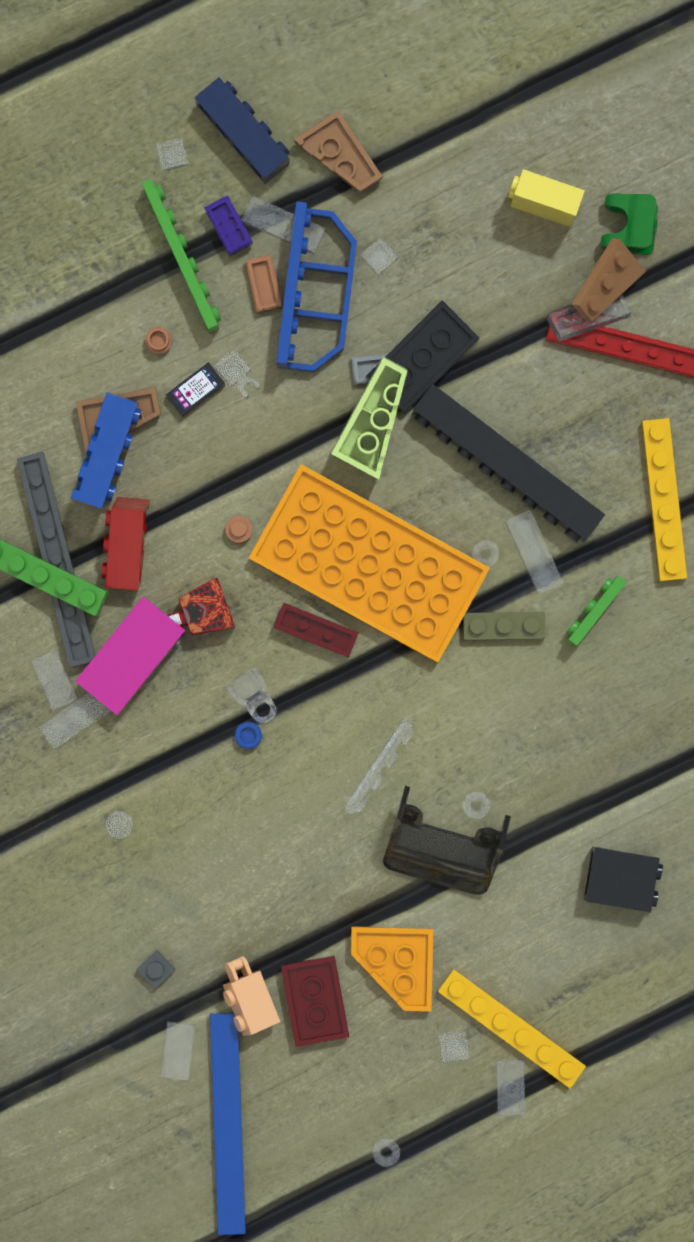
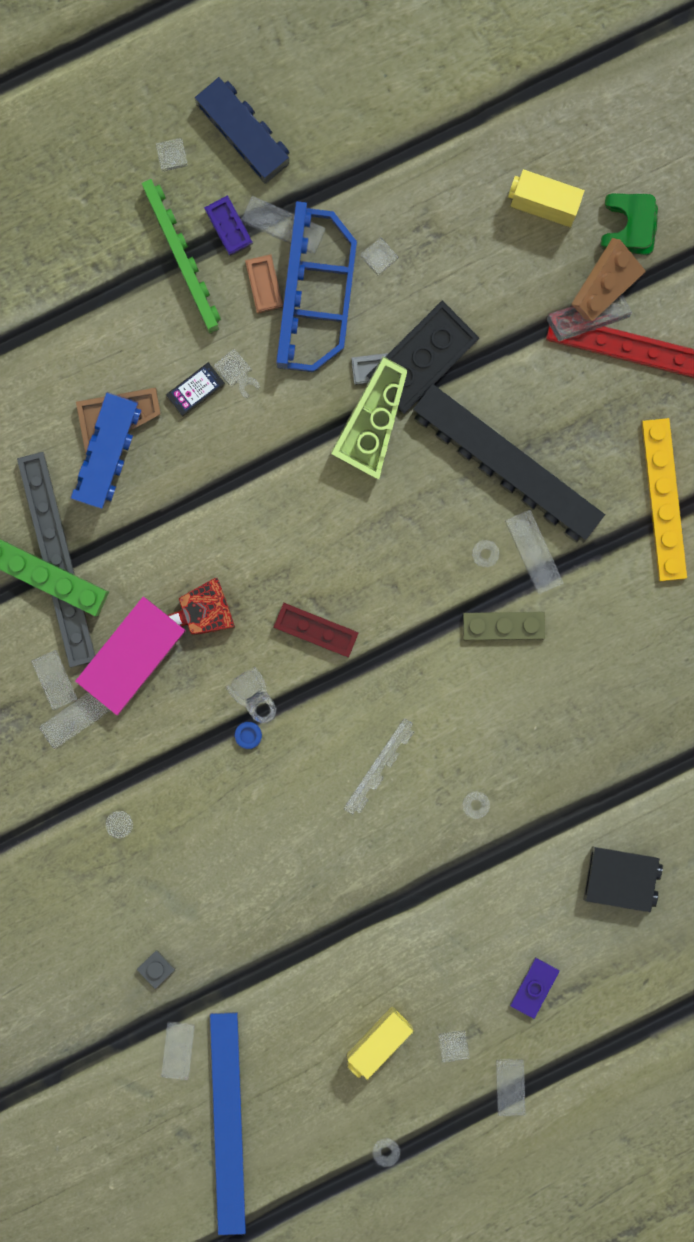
(125, 543): red wedge -> none
(158, 340): nougat plate -> none
(238, 529): nougat plate -> none
(248, 998): light nougat brick -> none
(315, 1001): dark red plate -> none
(340, 151): medium nougat wing -> none
(369, 563): light orange plate -> none
(378, 1043): none -> light yellow brick
(398, 962): light orange plate -> none
(443, 854): clear smoke windscreen -> none
(511, 1028): yellow plate -> none
(534, 988): none -> dark purple plate
(595, 610): bright green plate -> none

